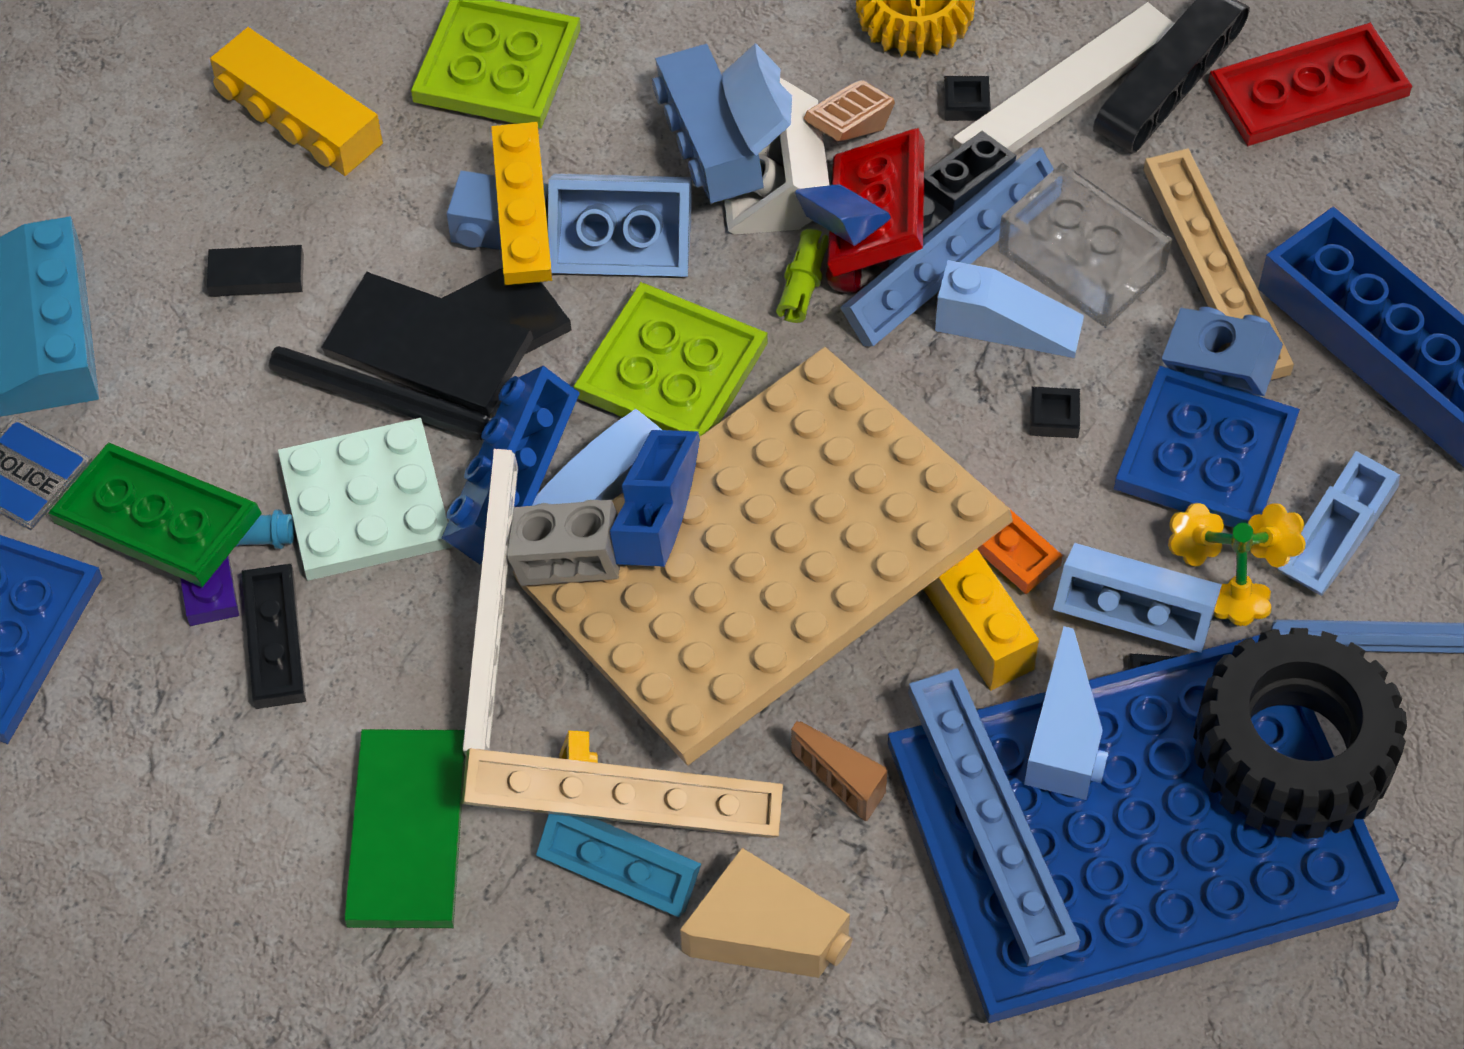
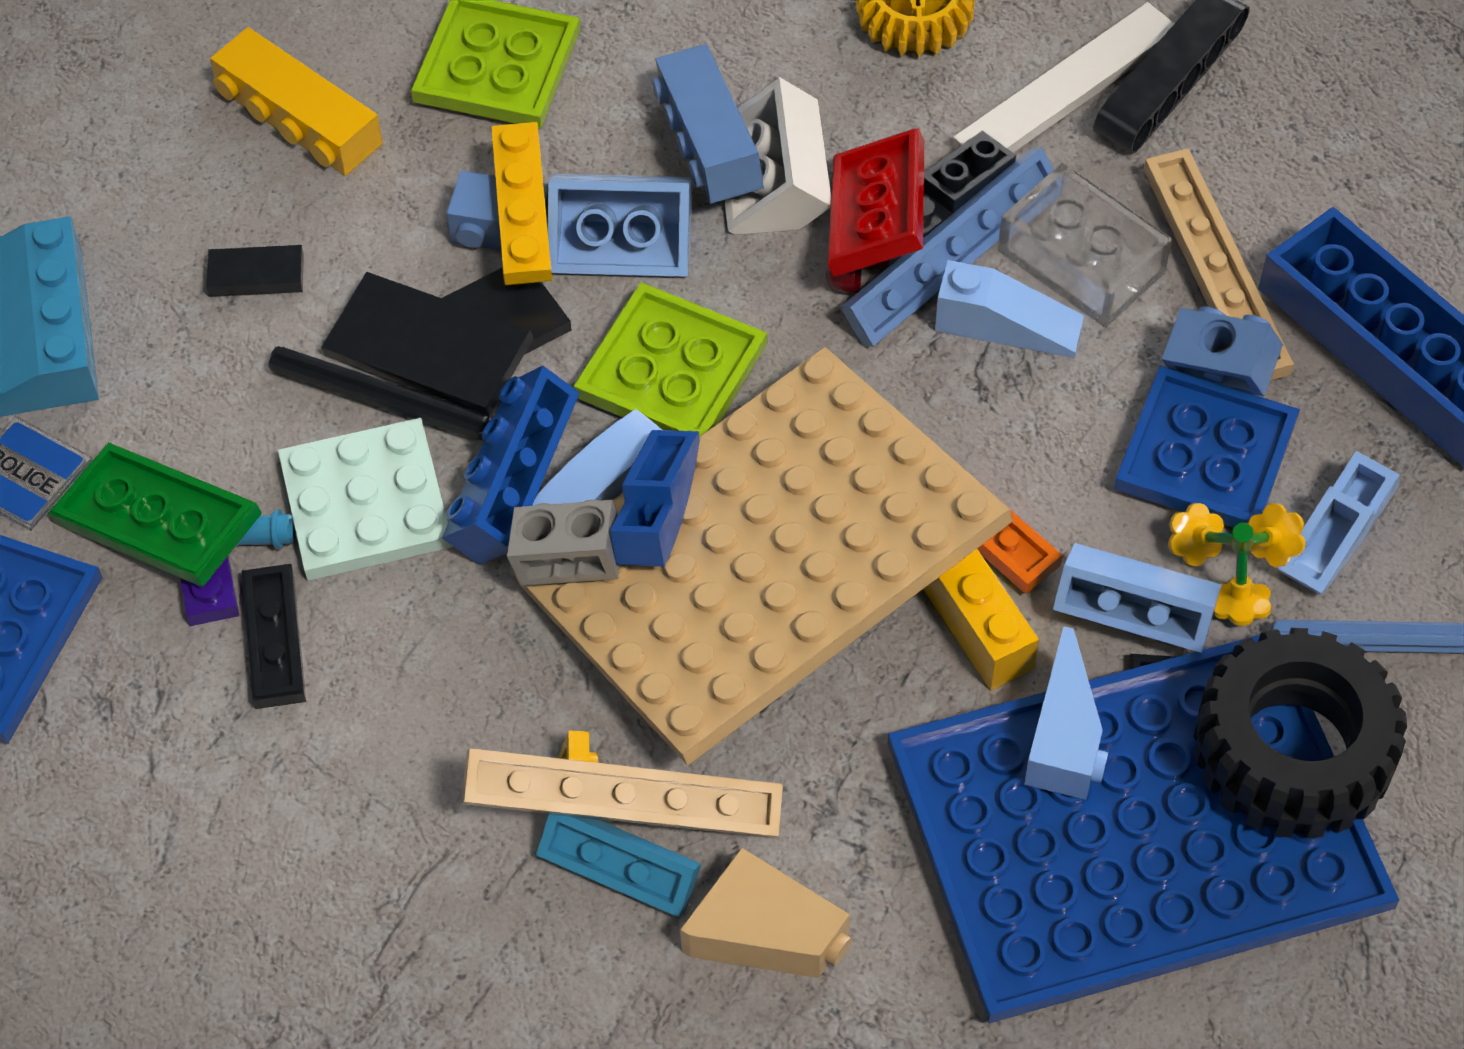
(406, 829): green tile -> none
(491, 602): white tile -> none
(757, 98): light blue slope -> none
(803, 276): lime pin -> none
(842, 211): blue slope -> none
(843, 770): medium nougat slope -> none
(852, 112): medium nougat slope -> none
(966, 97): black tile -> none
(993, 818): medium blue plate -> none
(1055, 412): black tile -> none
(1309, 84): red tile -> none

